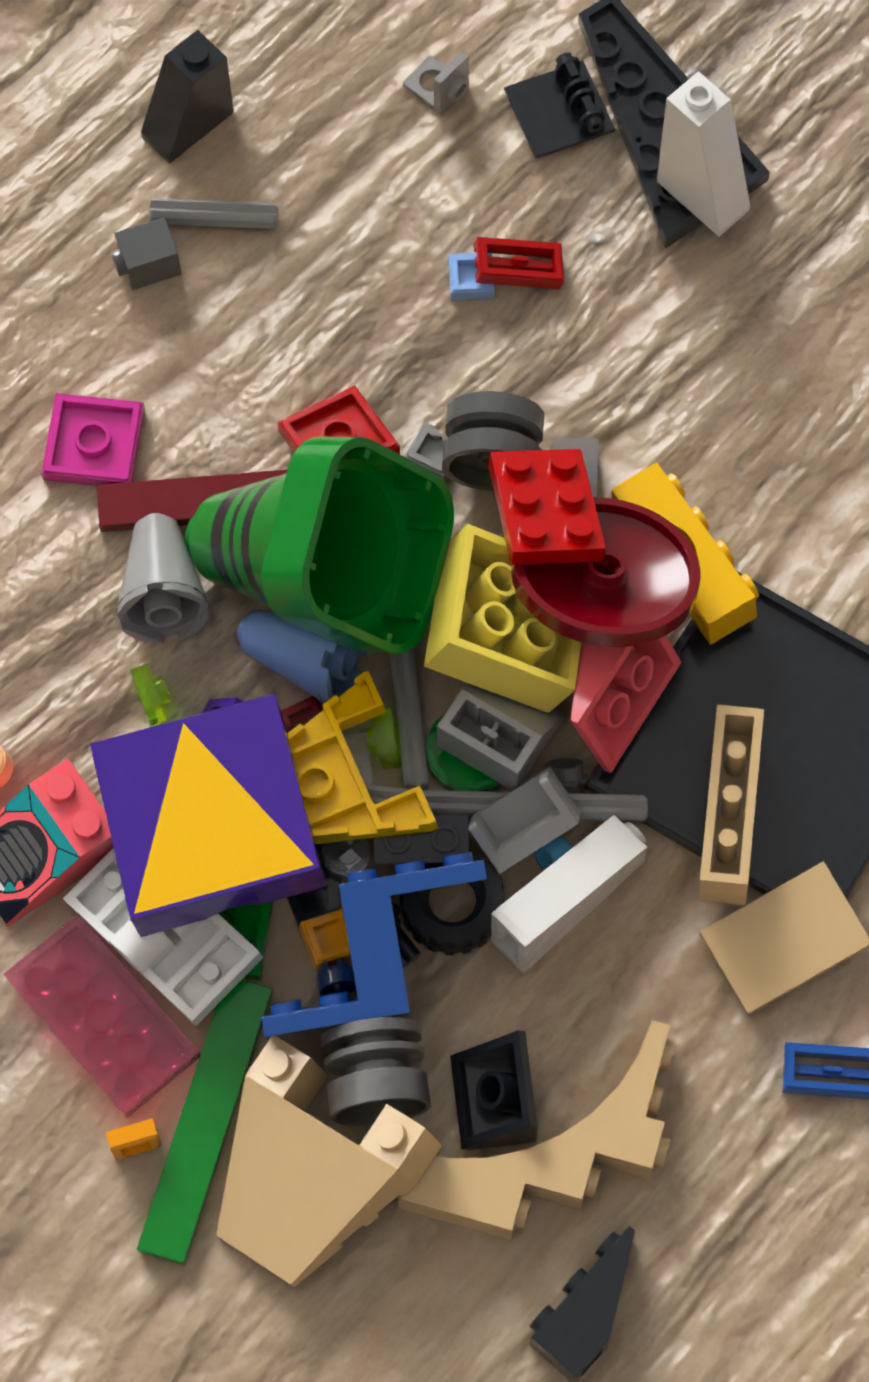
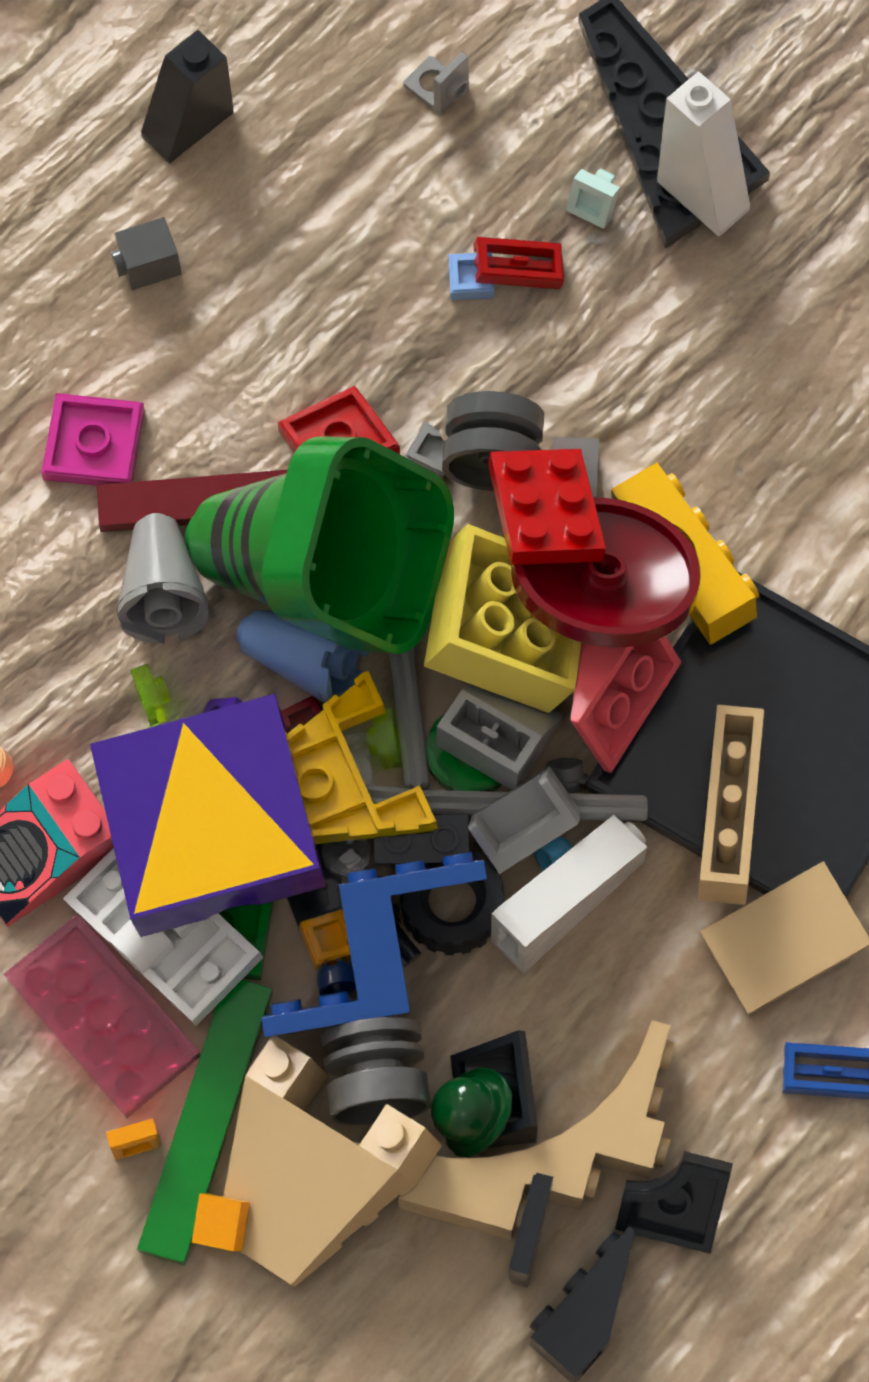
(215, 213): light grey axle -> none
(220, 1222): none -> light orange tile
(472, 1110): none -> dark green hat
(530, 1230): none -> black tile
(559, 107): black hinge -> none
(593, 197): none -> light aqua tile
(681, 1205): none -> black tile

